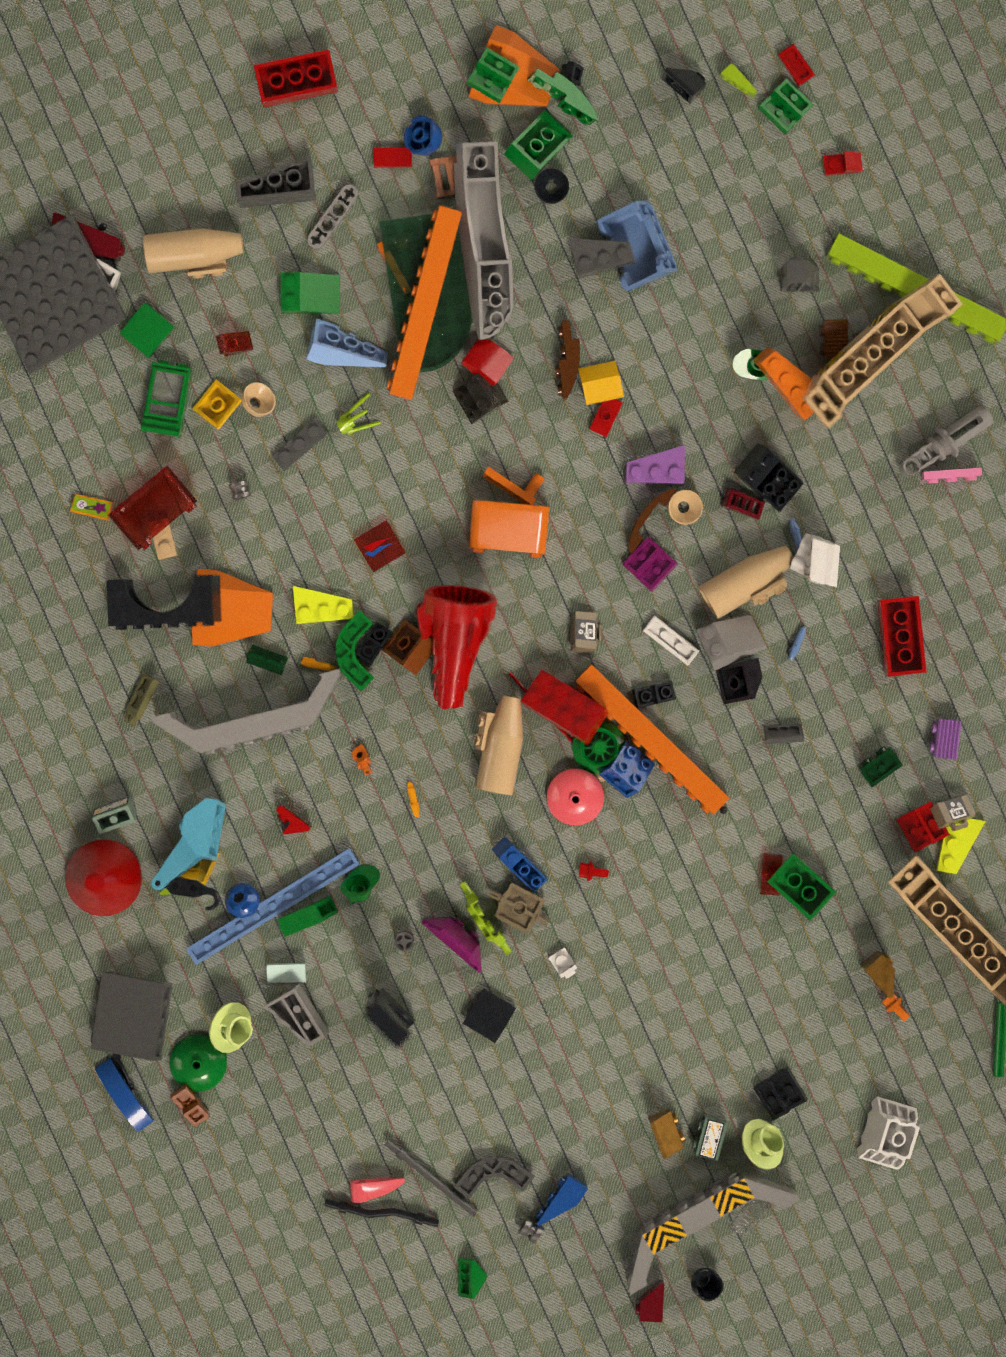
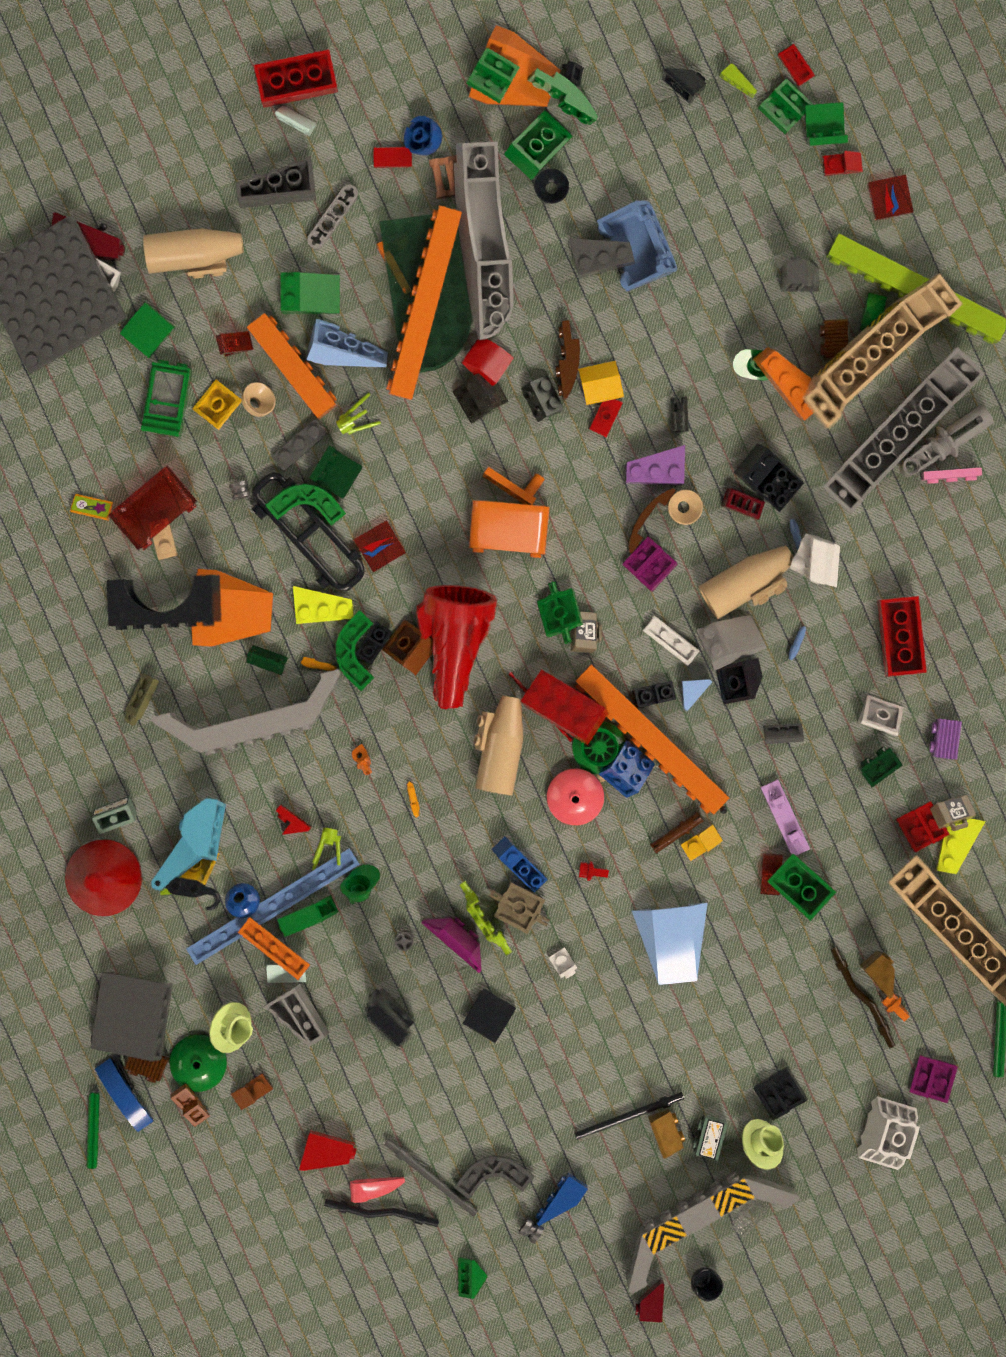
(93, 1130): none -> green axle
(151, 1070): none -> reddish brown brick
(252, 1091): none -> dark orange slope
(274, 948): none -> orange plate
(292, 367): none -> orange brick
(295, 120): none -> light aqua slope
(306, 494): none -> green plate
(325, 580): none -> black bar
(326, 1151): none -> red slope
(328, 837): none -> lime plant
(336, 472): none -> dark green bracket
(542, 398): none -> pearl dark grey bracket
(560, 612): none -> green plate
(663, 1102): none -> black bar
(673, 940): none -> light blue wedge
(679, 419): none -> pearl dark grey hinge
(683, 828): none -> reddish brown pin
(692, 691): none -> light blue slope
(701, 842): none -> yellow slope
(784, 817): none -> lavender hinge
(825, 124): none -> green bracket
(873, 308): none -> green slope
(881, 715): none -> white slope
(883, 1028): none -> dark brown bar
(890, 197): none -> clear red tile
(902, 429): none -> light grey slope
(933, 1079): none -> magenta slope

